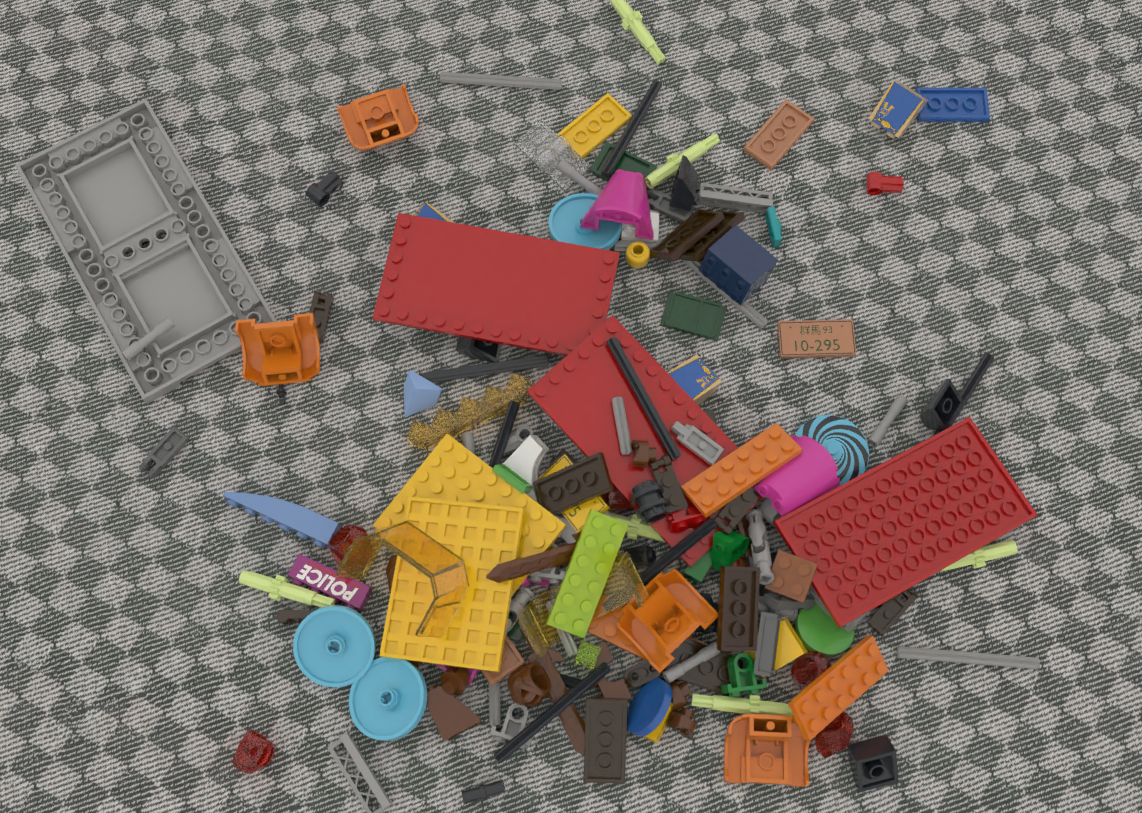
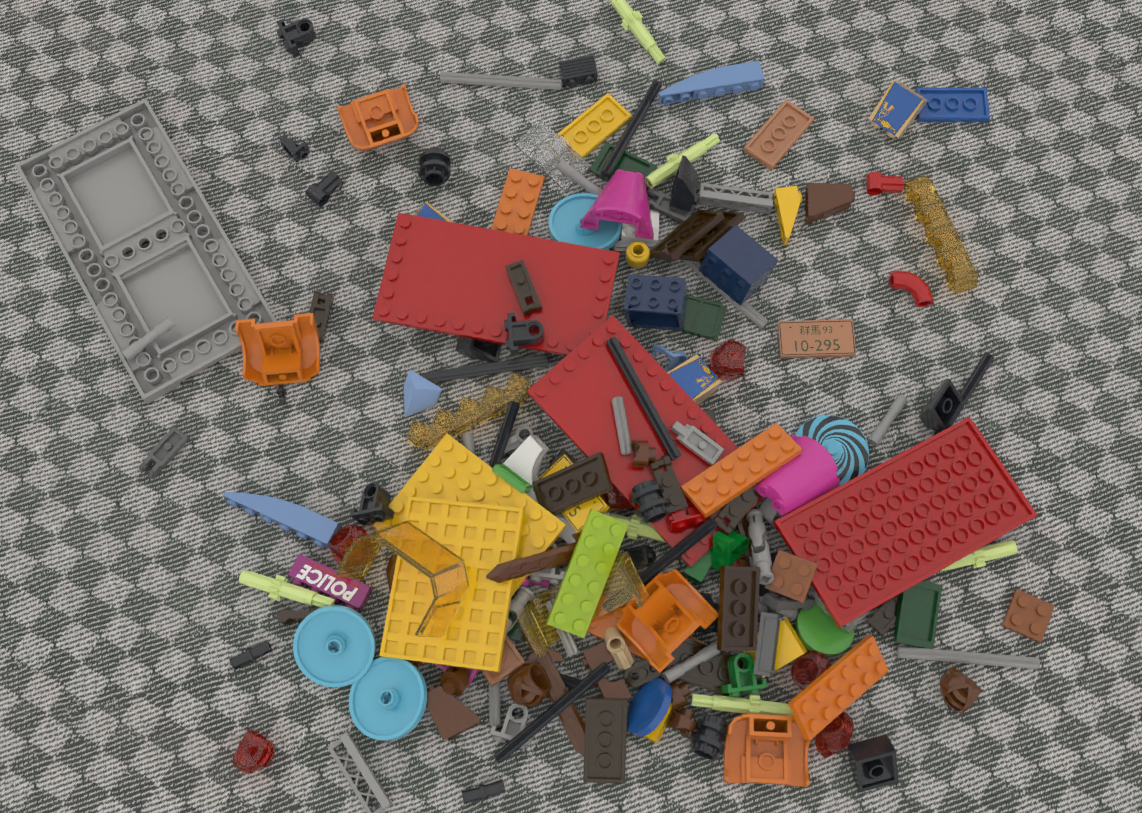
(250, 655): none -> black pin
(293, 150): none -> black bracket
(296, 34): none -> black pin
(373, 505): none -> black pin
(434, 166): none -> black piece
(518, 202): none -> orange plate
(520, 333): none -> black pin
(523, 286): none -> dark brown plate
(578, 71): none -> black brick
(587, 655): clear neon green brick -> none
(618, 648): none -> tan piece
(656, 302): none -> dark blue container
(675, 358): none -> medium blue piece
(709, 738): none -> black piece
(715, 83): none -> medium blue slope
(728, 360): none -> clear red helmet
(774, 227): teal plate -> none
(786, 206): none -> yellow slope
(826, 200): none -> reddish brown slope
(914, 285): none -> red cylinder
(918, 615): none -> dark green piece
(941, 234): none -> clear yellow brick
(958, 690): none -> reddish brown helmet
(1027, 616): none -> dark orange plate

